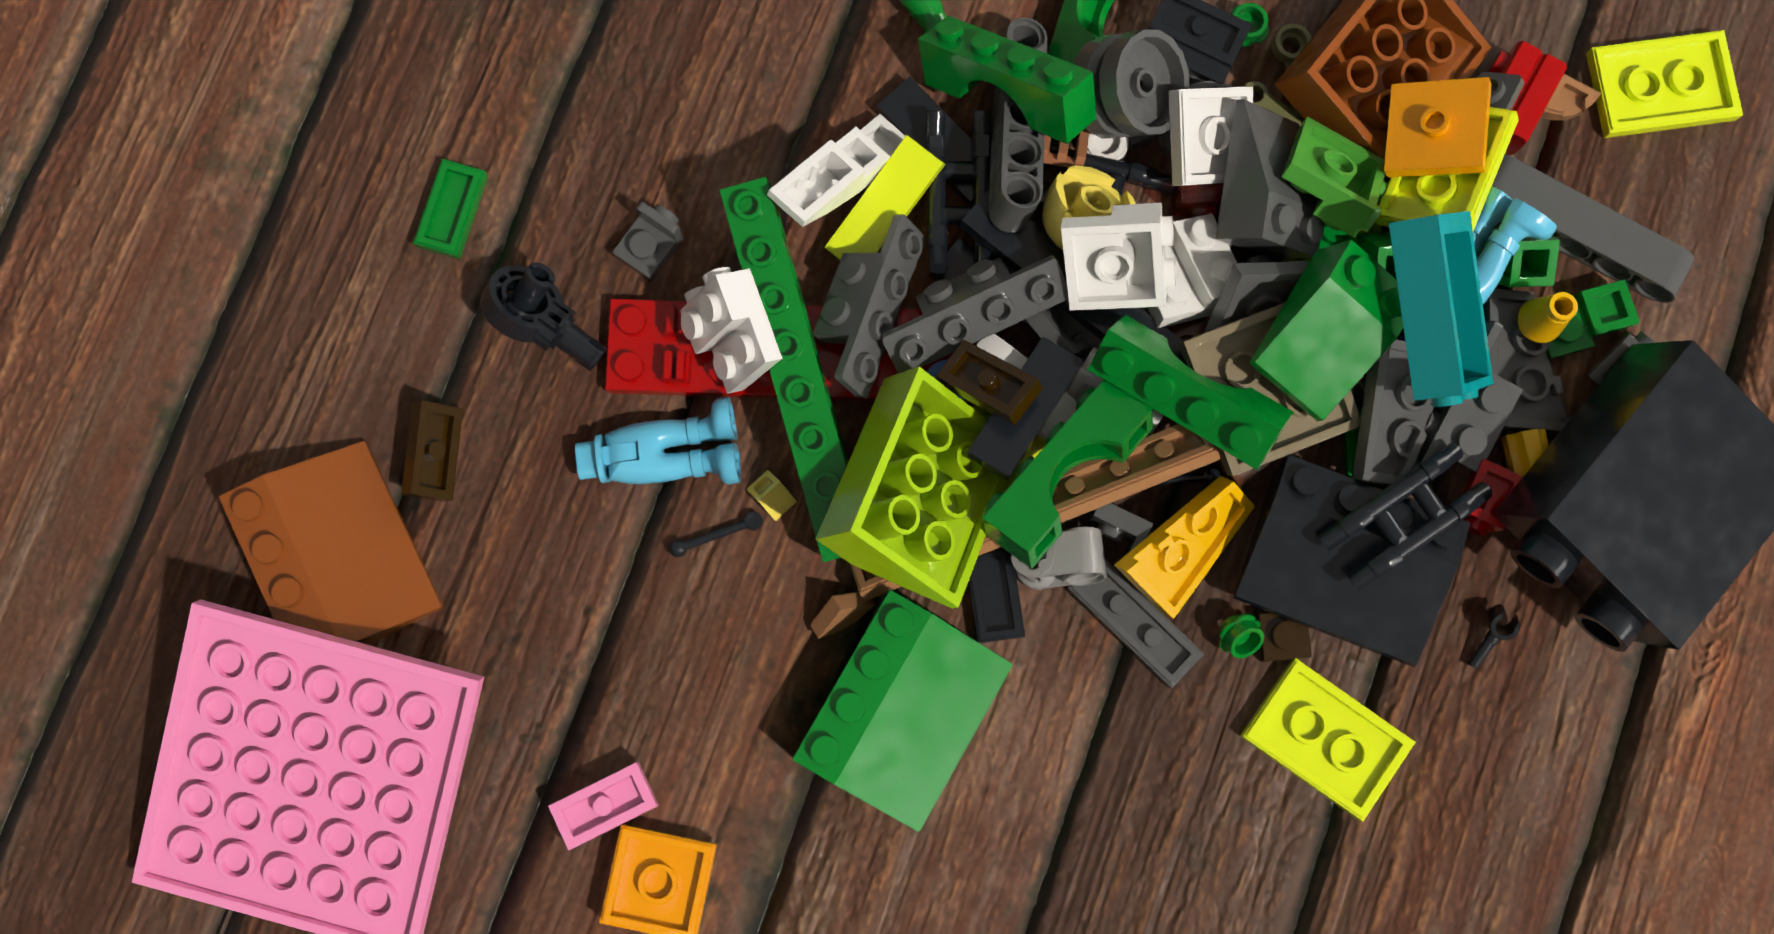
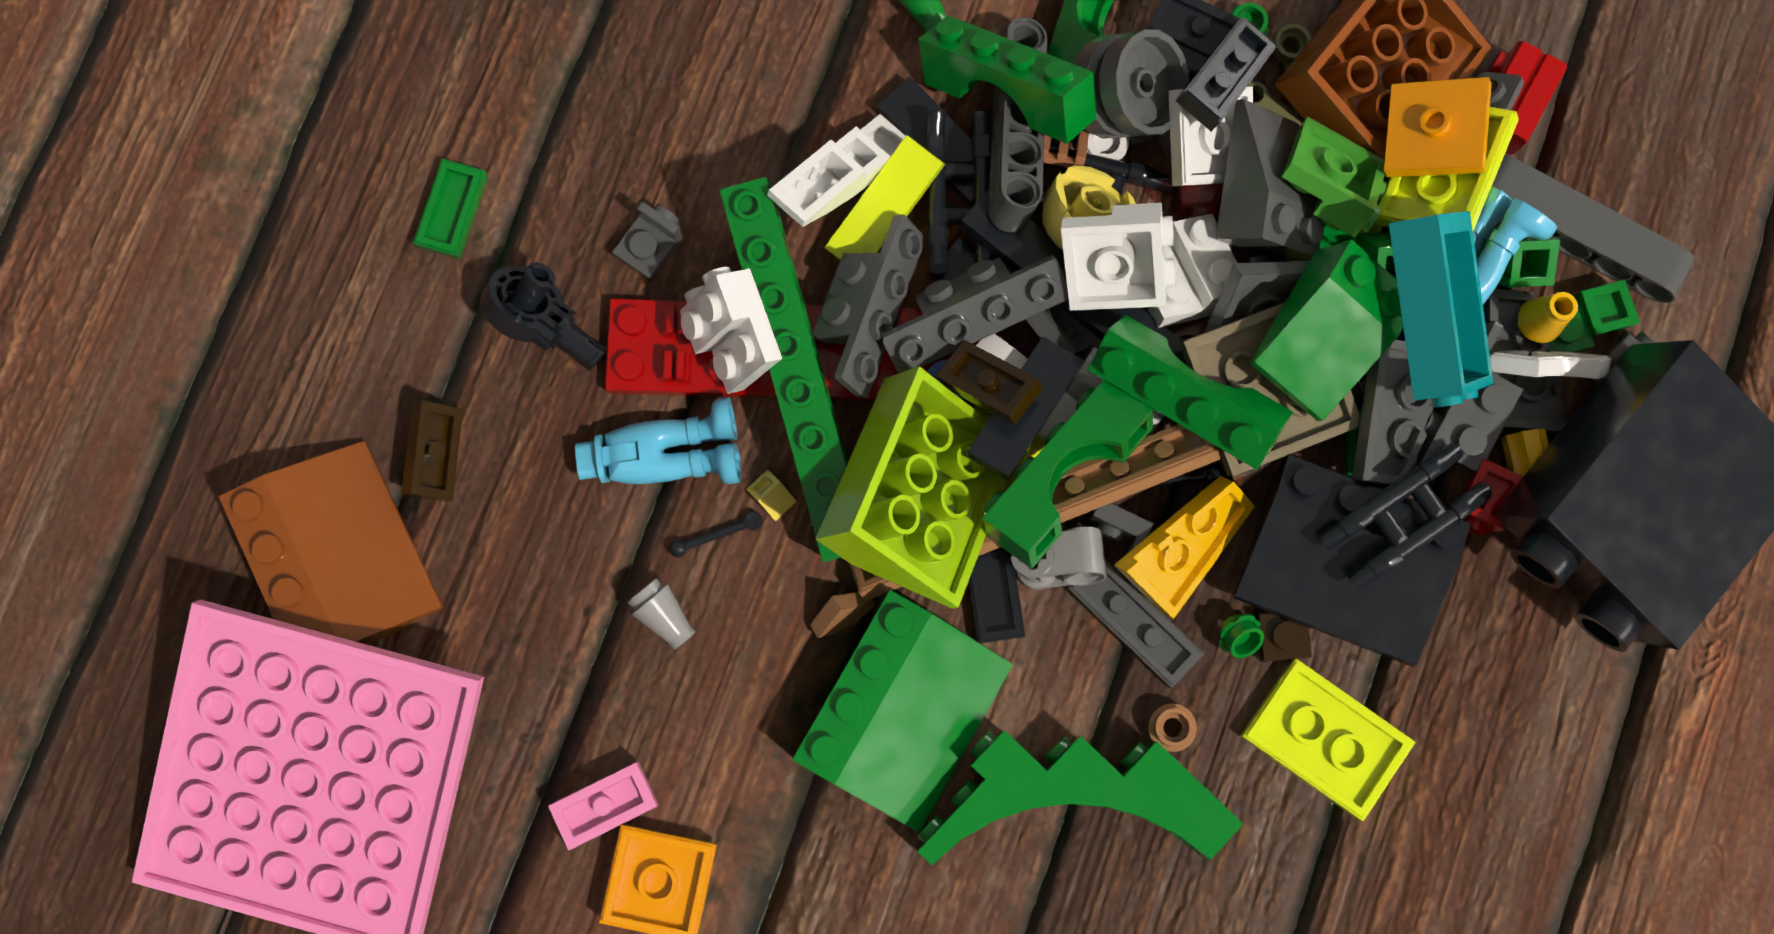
(661, 613): none -> light grey cone
(1148, 787): none -> green arch
(1186, 722): none -> medium nougat plate
(1226, 74): none -> tile
(1494, 635): black hand -> none
(1550, 364): none -> white tile
(1569, 99): medium nougat tile -> none
(1664, 84): neon yellow tile -> none

